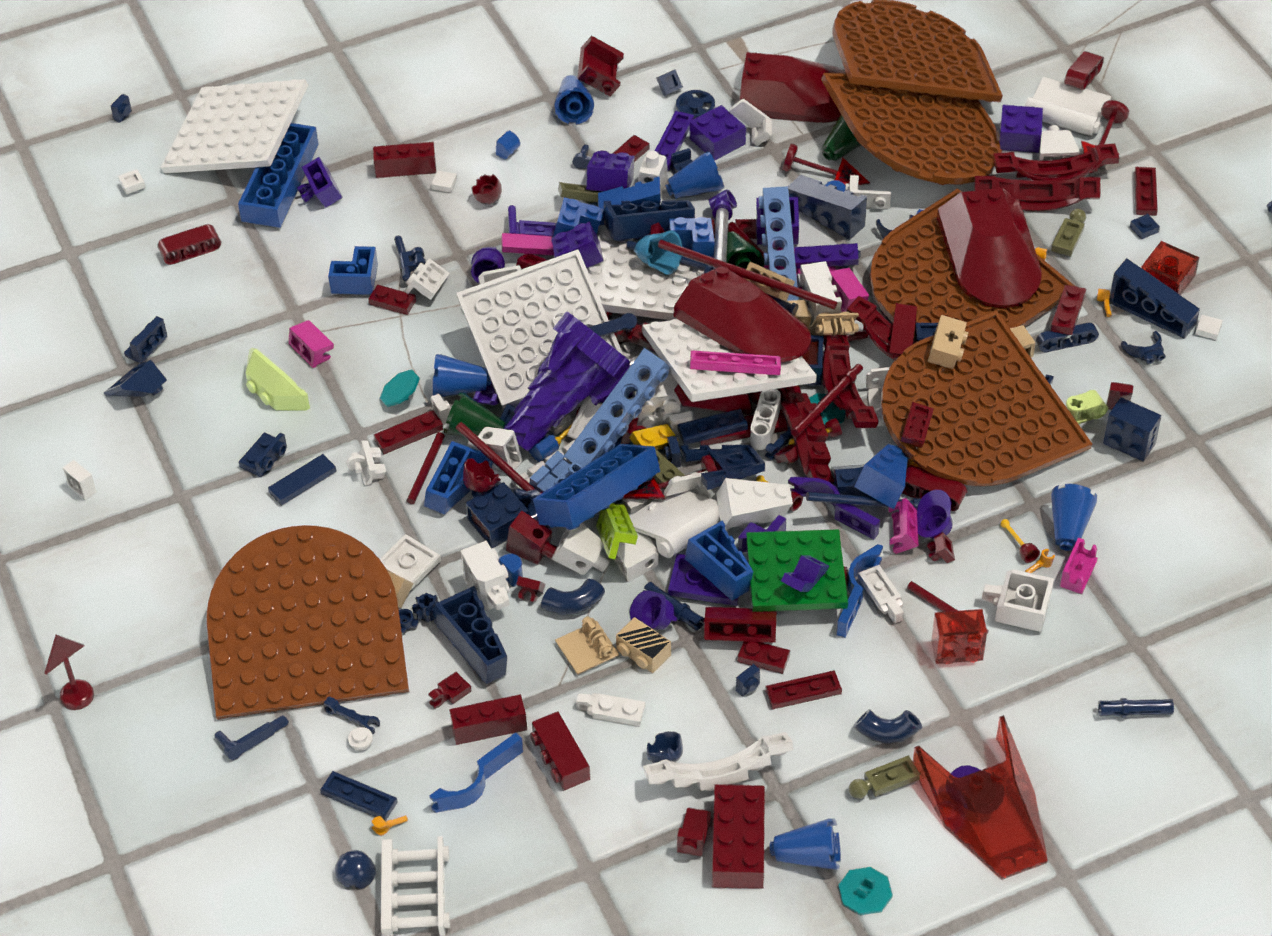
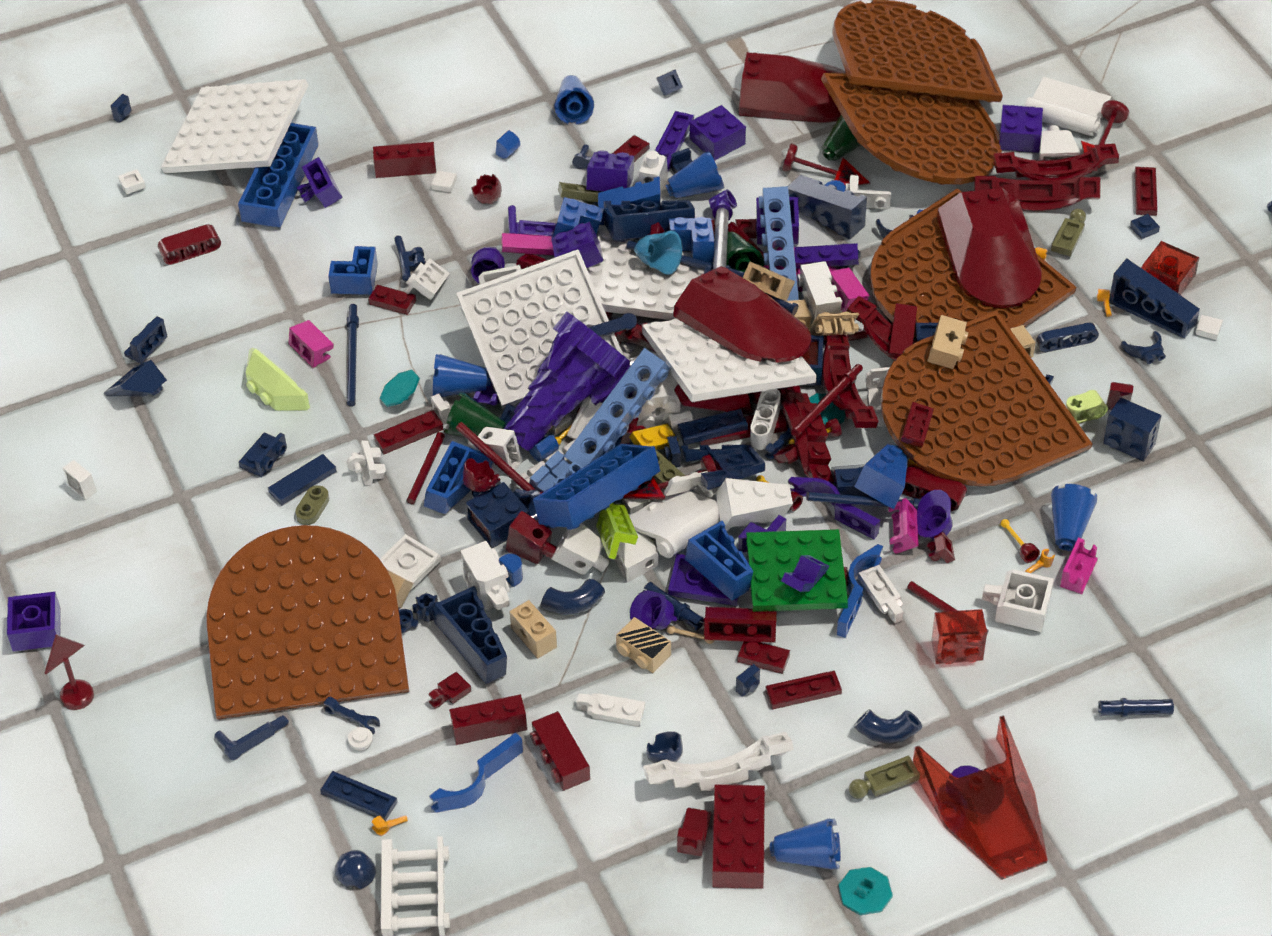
(33, 620): none -> dark purple brick
(315, 501): none -> olive plate
(352, 324): none -> dark blue bar
(530, 585): dark red tile -> none
(533, 629): none -> tan brick
(587, 646): tan hinge -> none
(599, 65): dark red panel -> none
(671, 630): none -> tan hinge
(688, 104): dark blue piece -> none
(735, 362): dark pink tile -> none
(748, 274): dark red piece -> none
(754, 118): white bracket -> none
(1068, 310): dark red plate -> none
(1084, 70): dark red beam -> none

